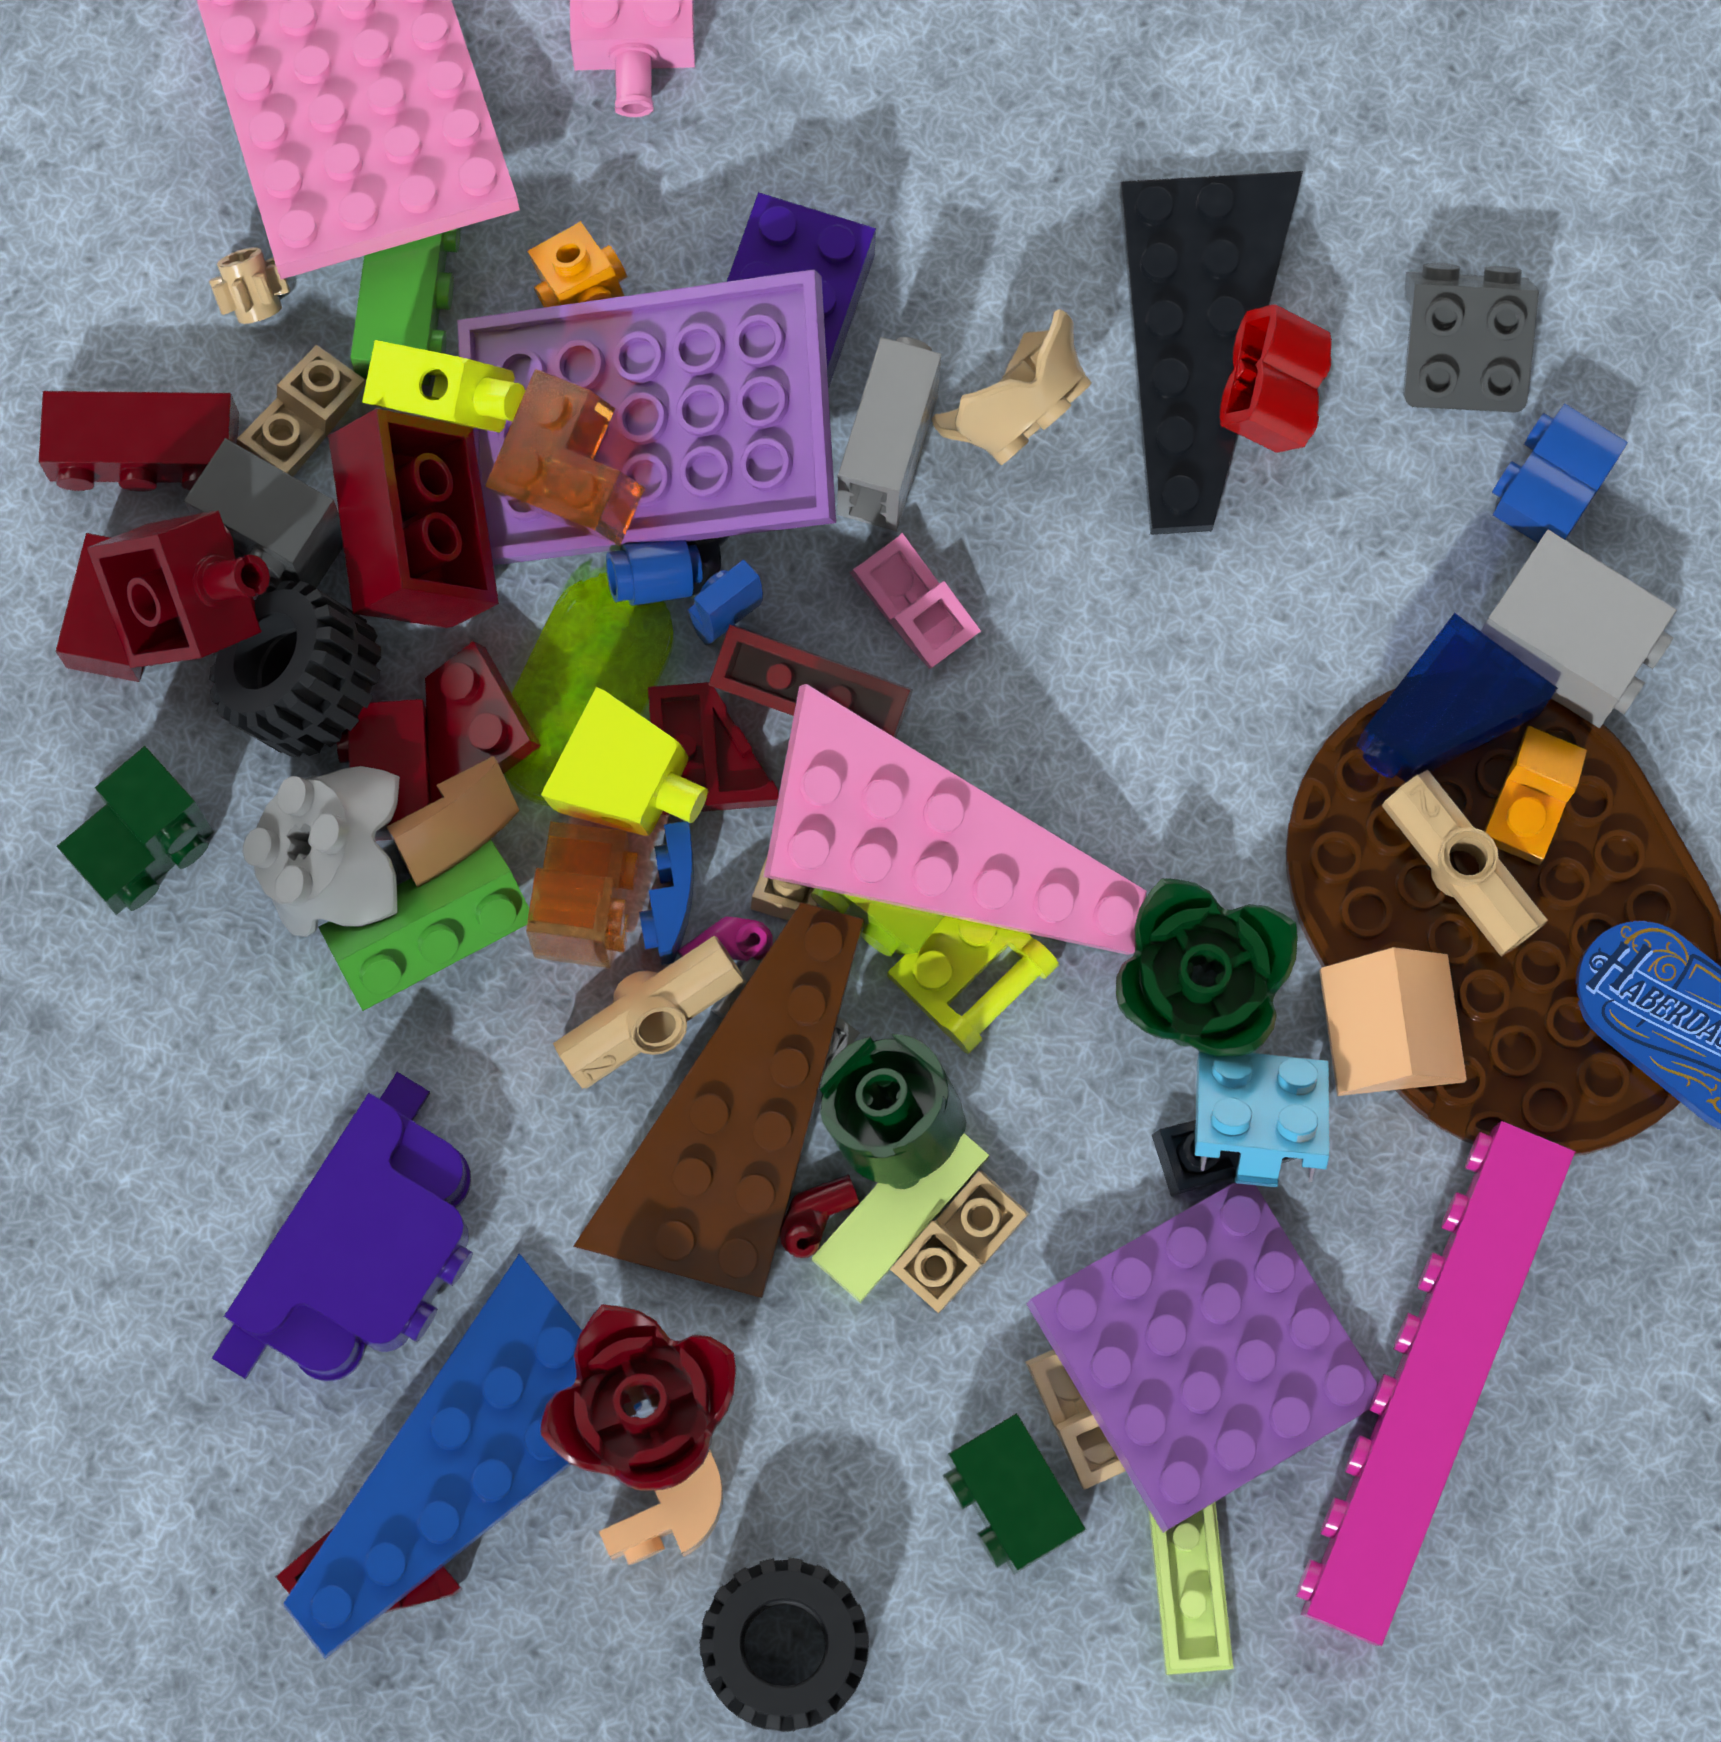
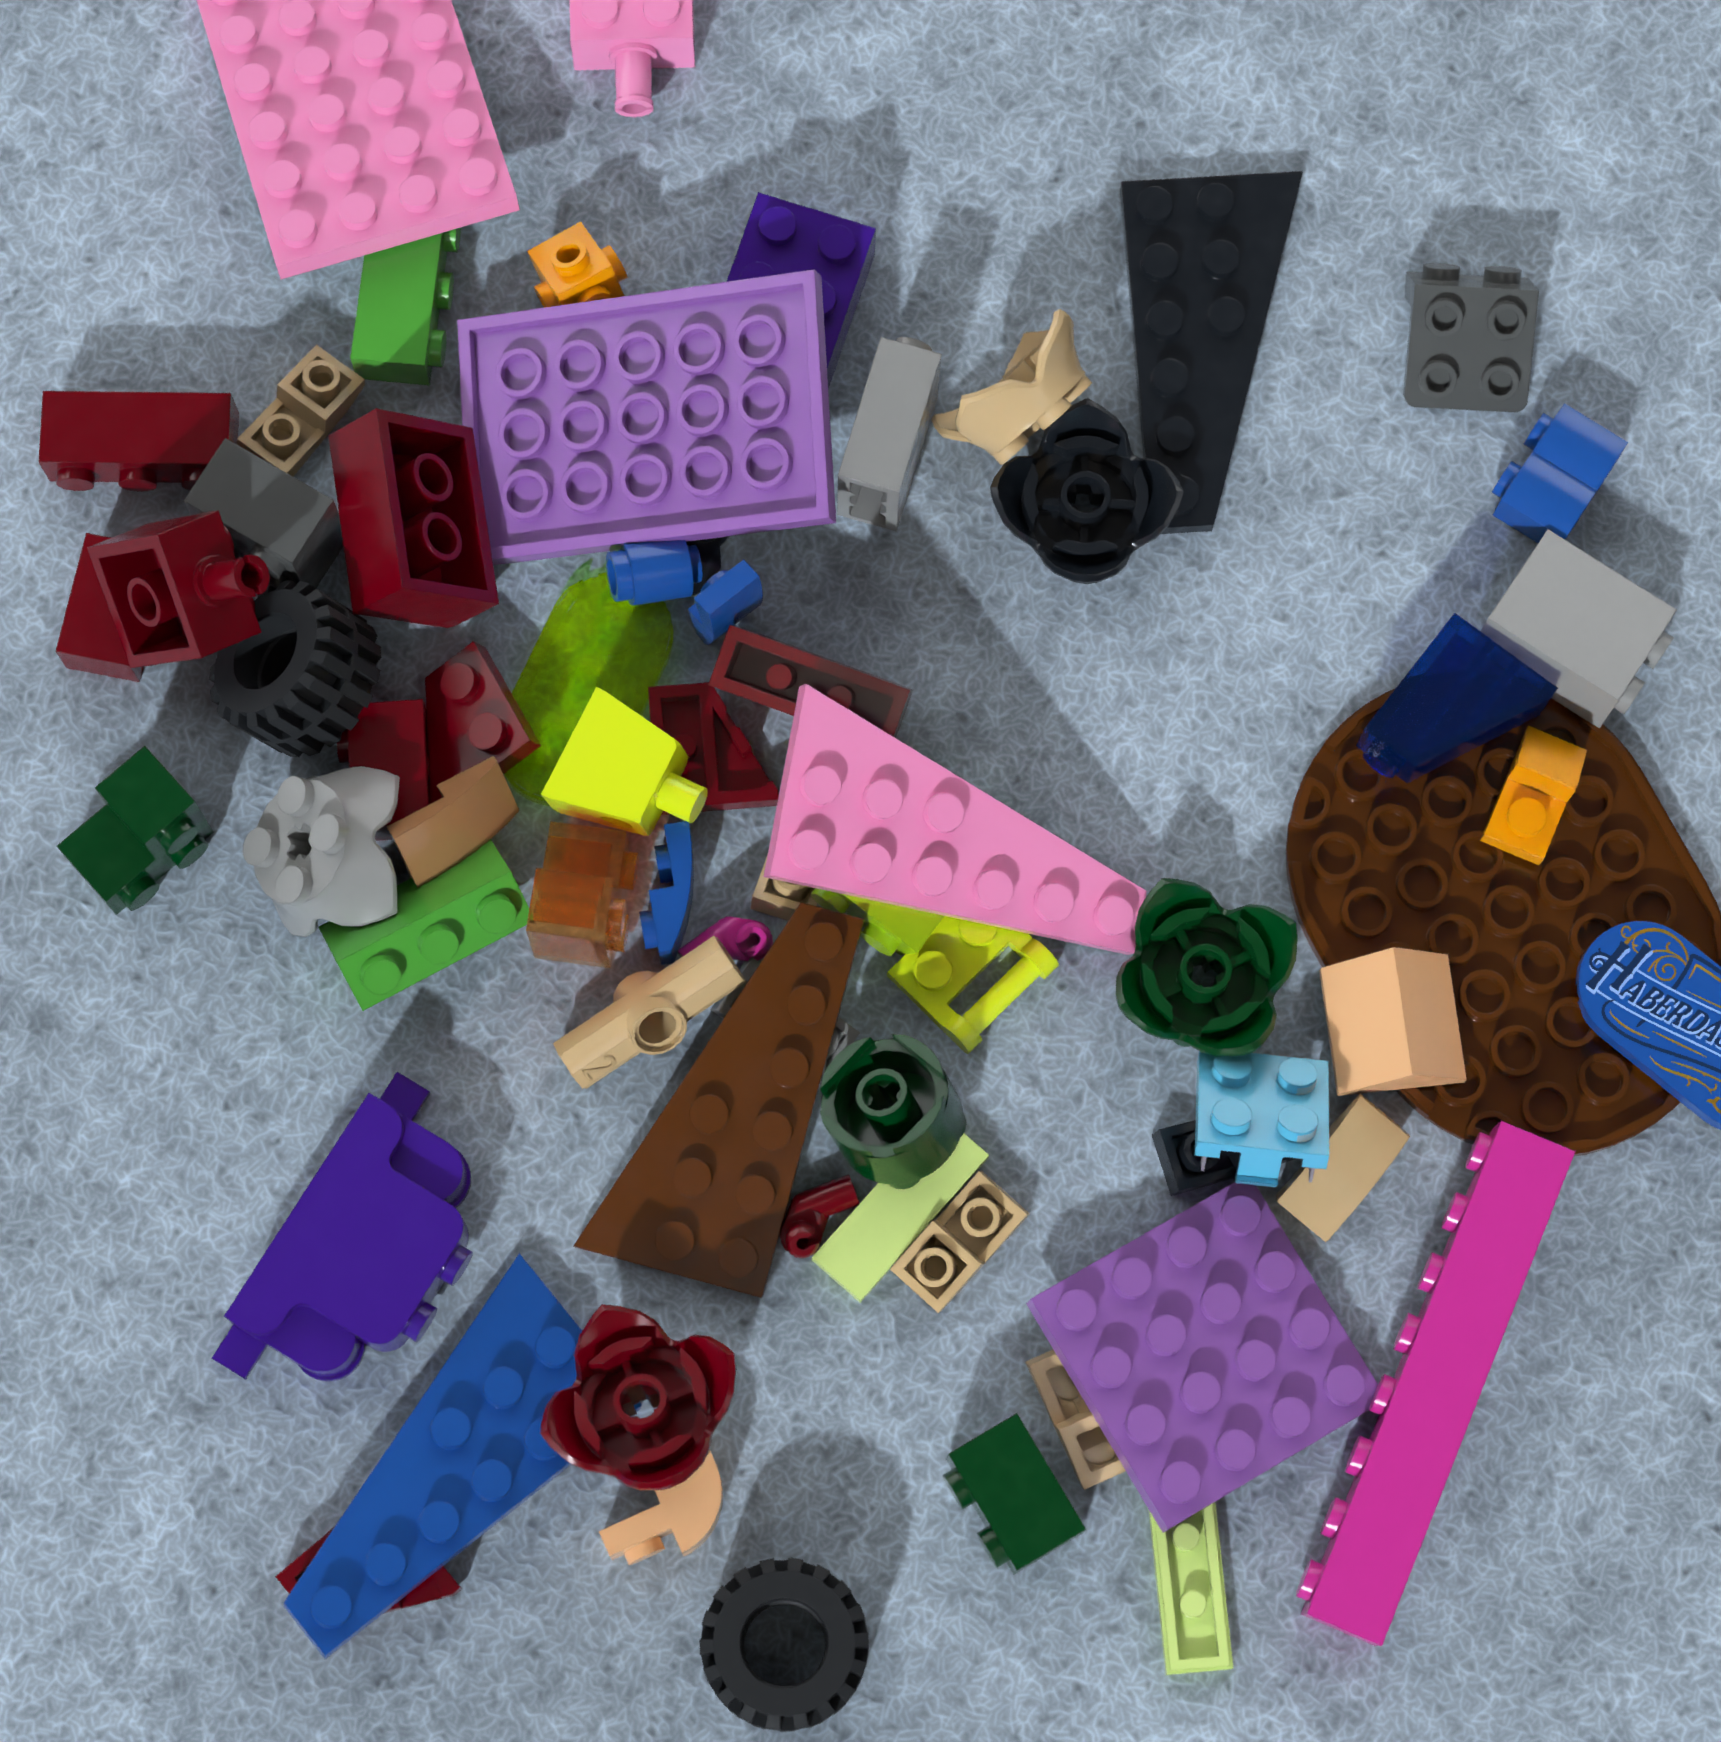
(248, 286): tan gear -> none
(462, 391): neon yellow torso -> none
(551, 461): clear orange brick -> none
(915, 602): bright pink slope -> none
(1091, 456): none -> black brick
(1276, 379): red brick -> none
(1360, 1151): none -> tan slope
(1439, 828): tan piece -> none

